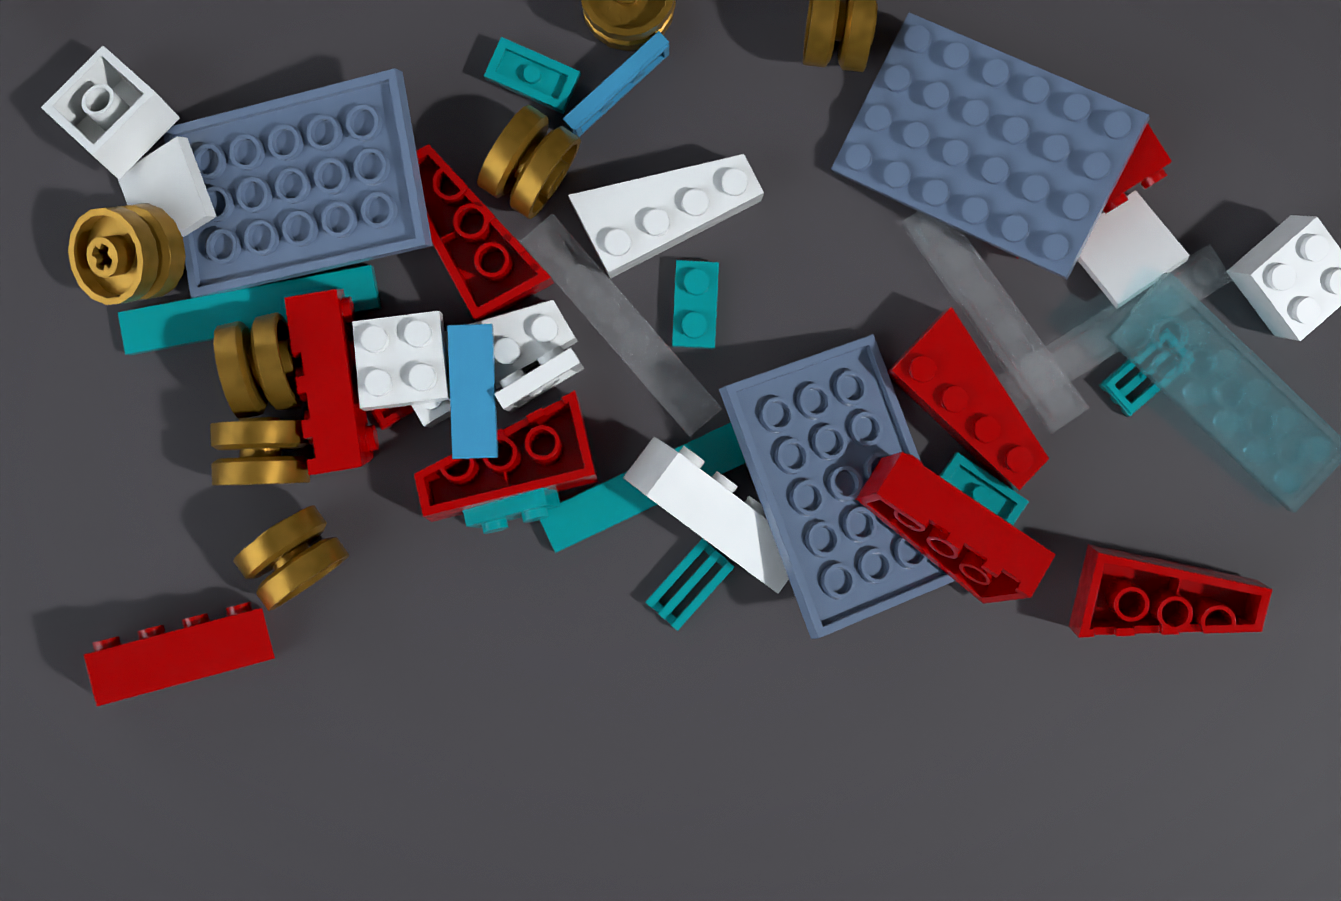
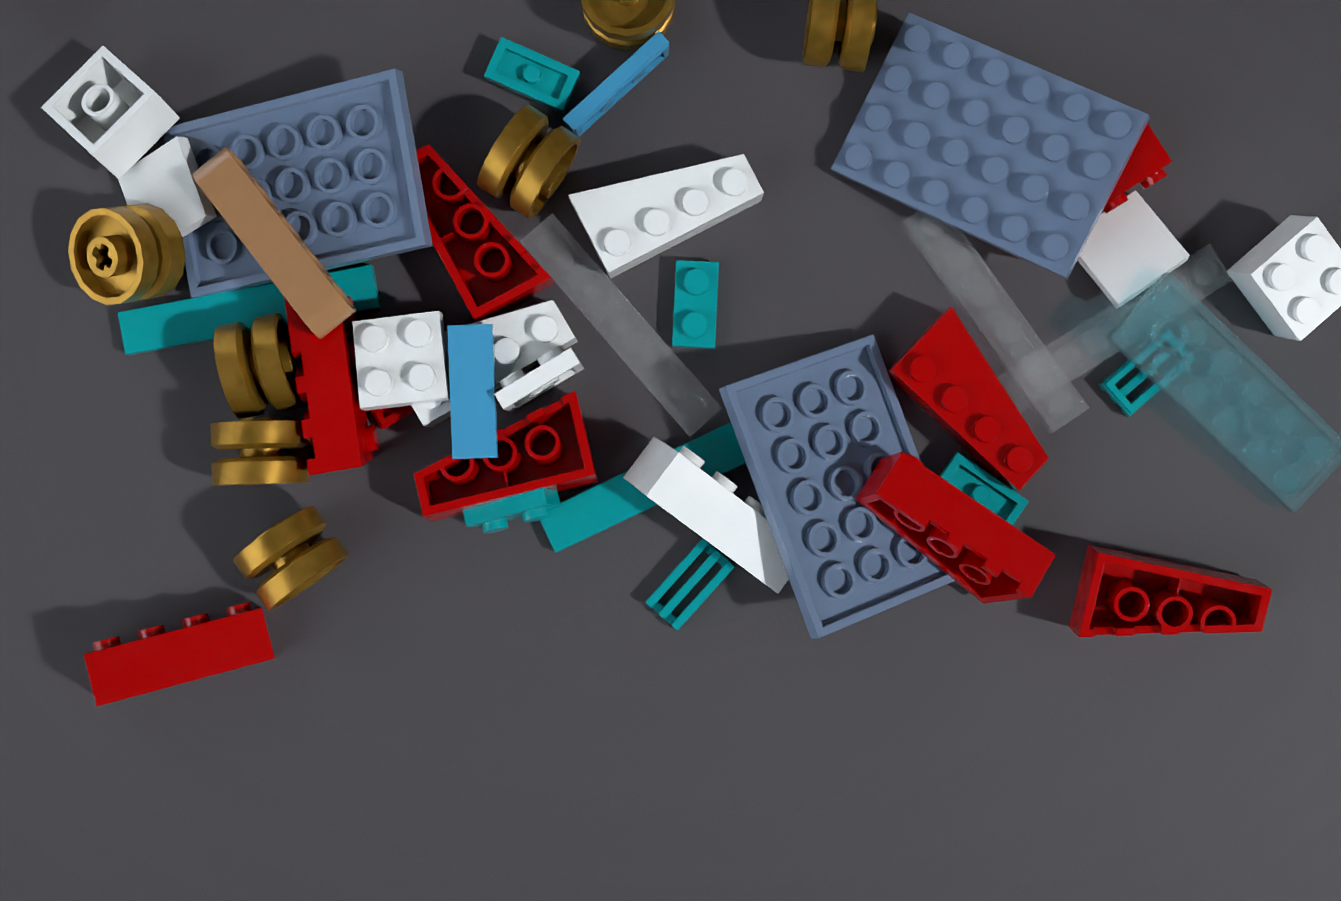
(273, 242): none -> medium nougat beam

